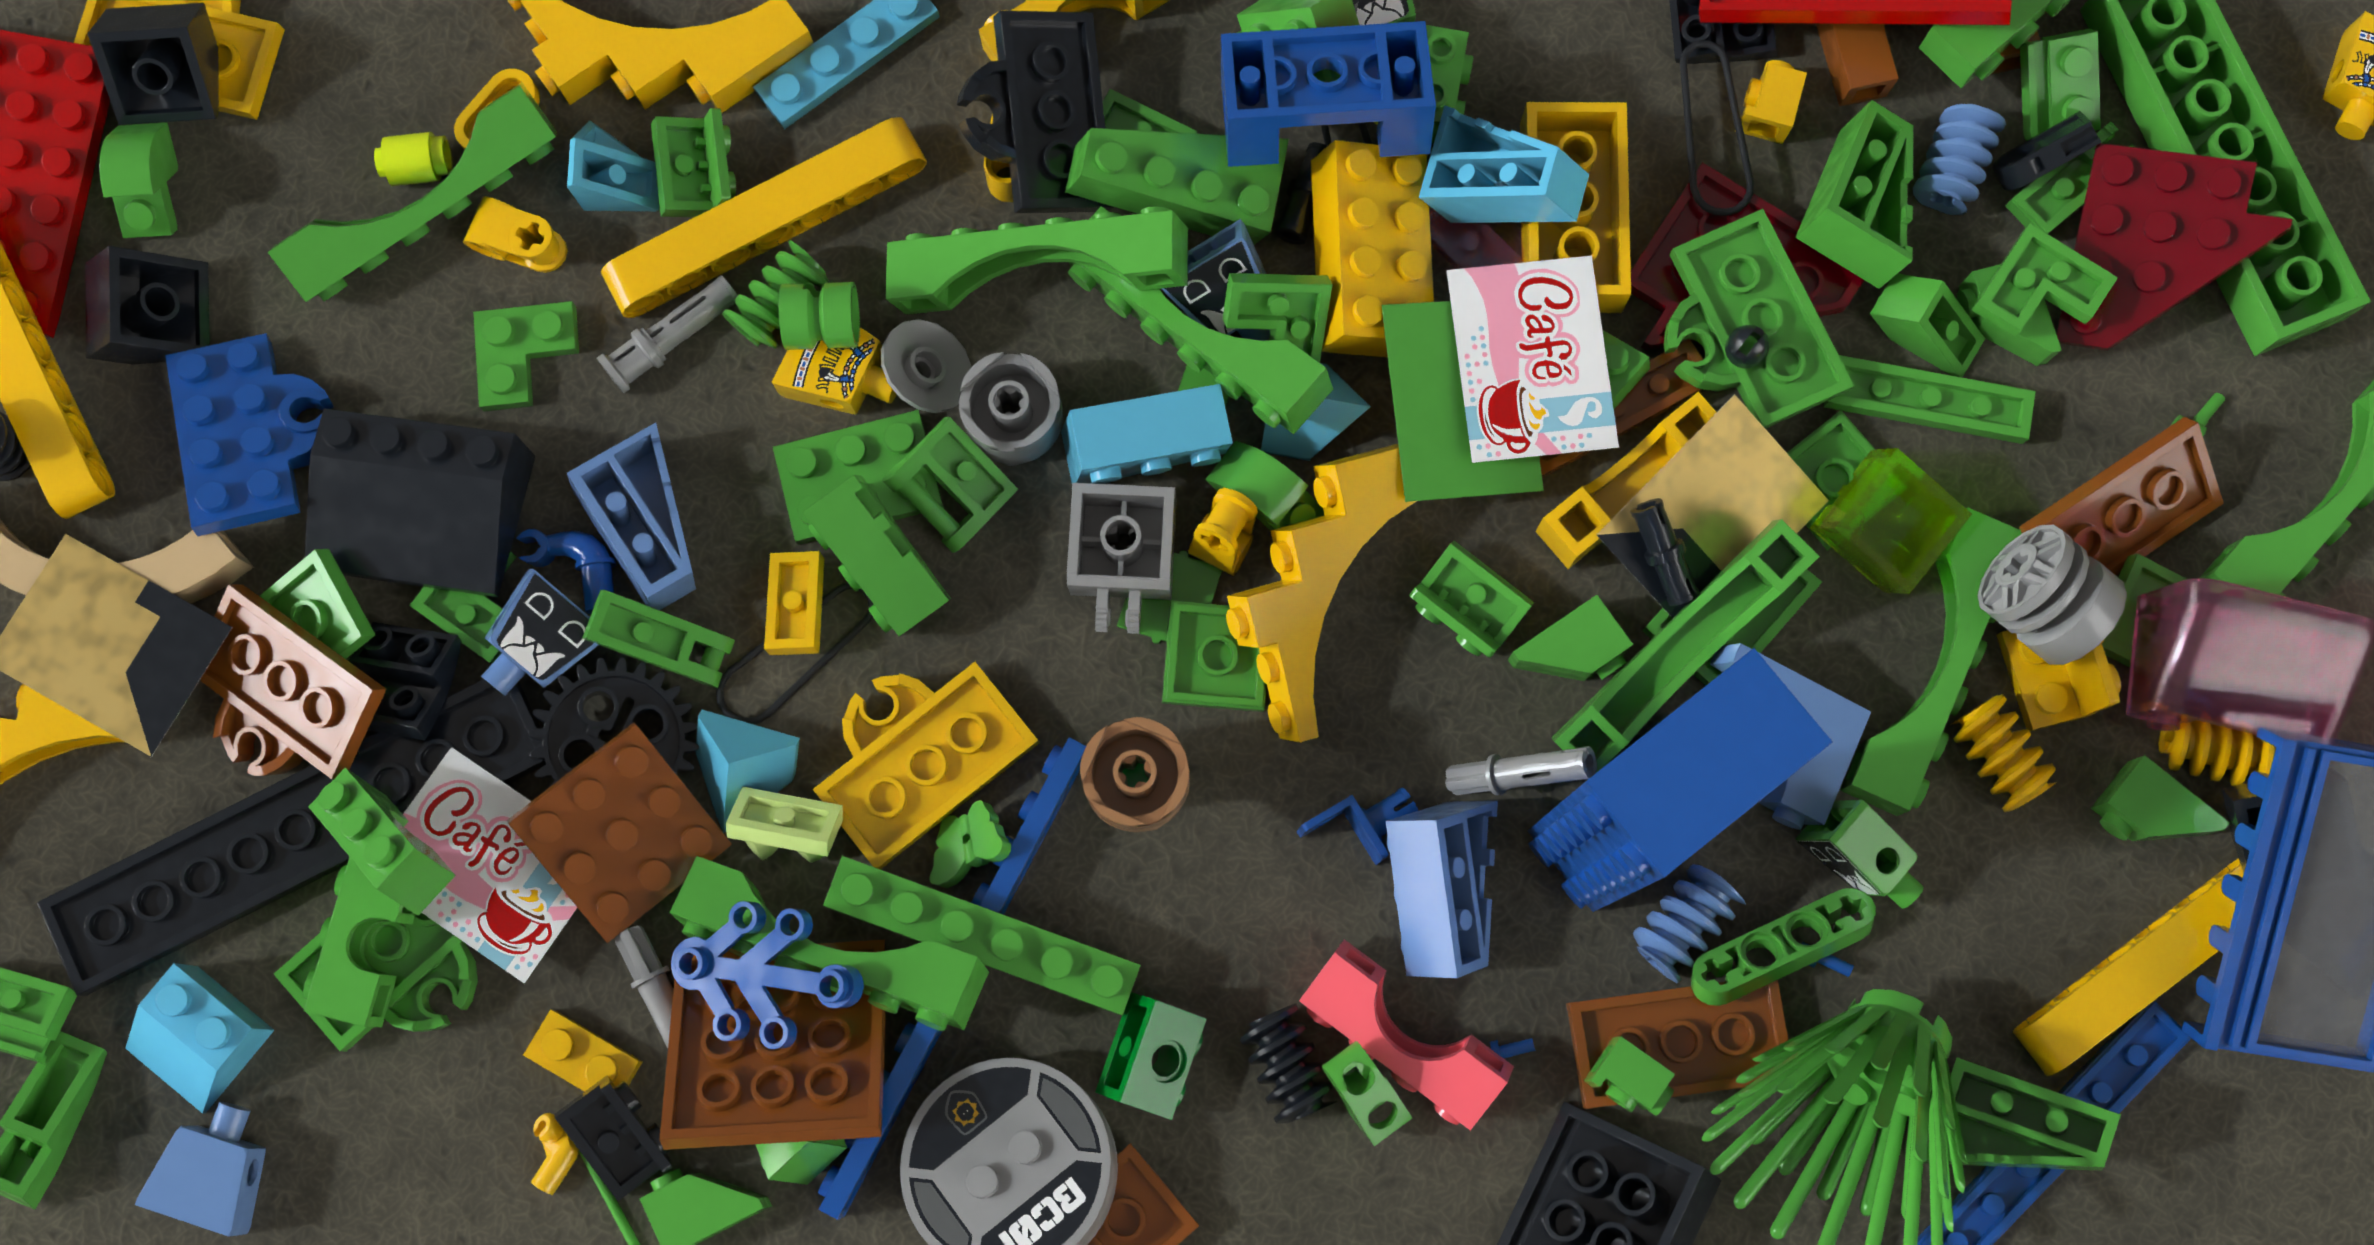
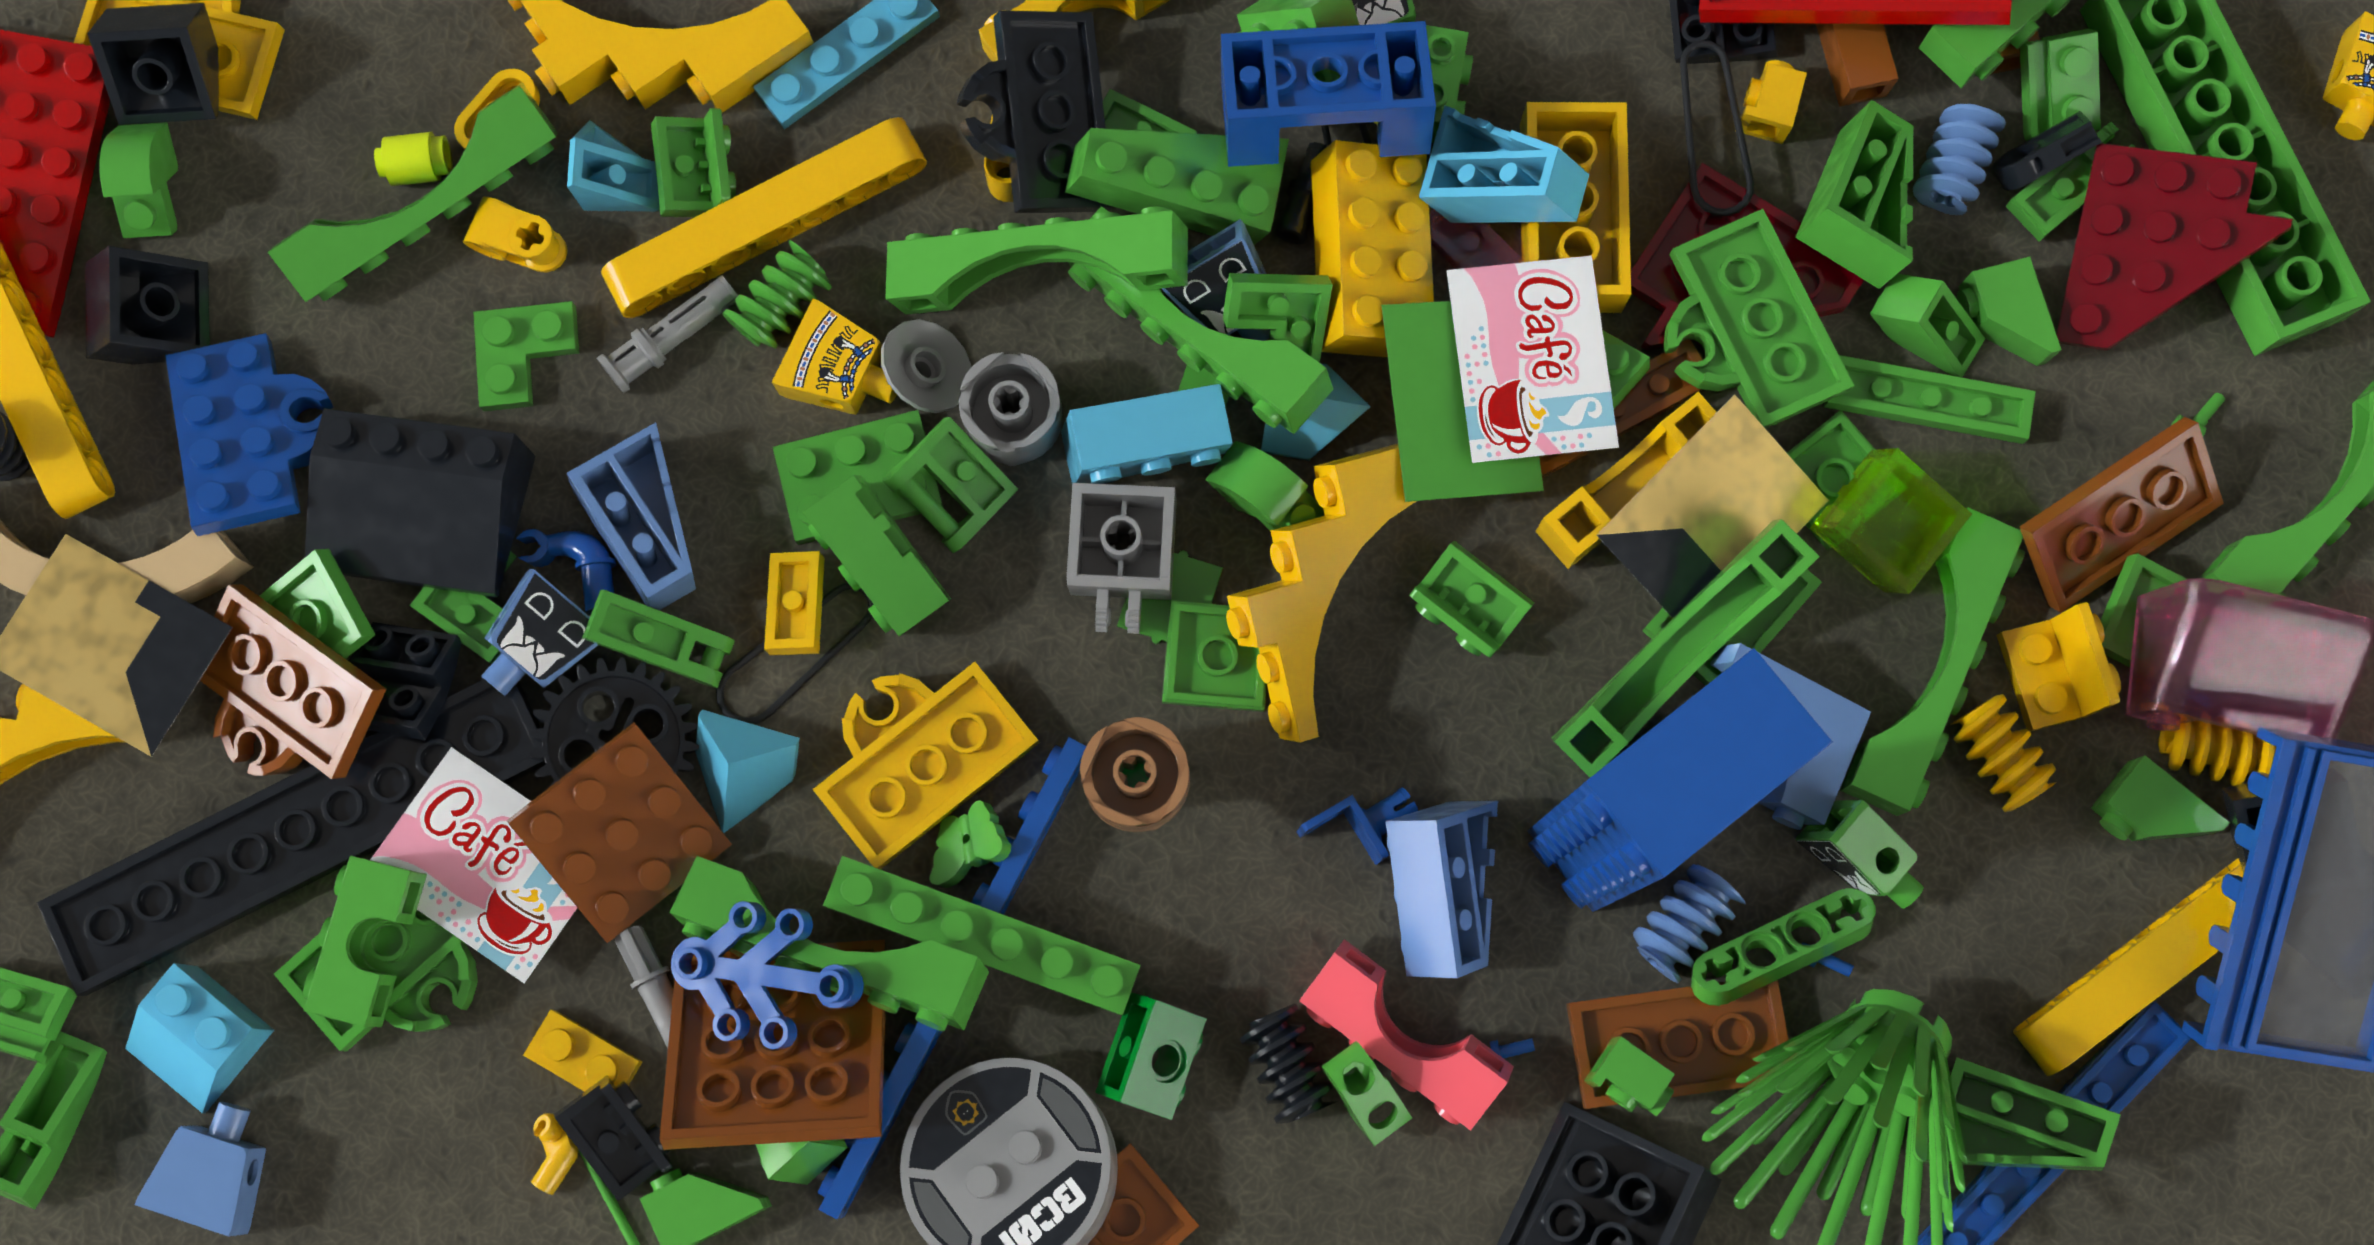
(378, 842): bright green arch -> none
(784, 821): yellowish green tile -> none
(819, 315): bright green wheel -> none
(1226, 531): yellow piece -> none
(1502, 774): light grey axle -> none
(1576, 645): bright green slope -> none
(1665, 552): black pin -> none
(1758, 350): black hinge -> none
(2038, 270): bright green plate -> none
(2052, 595): light grey wheel -> none

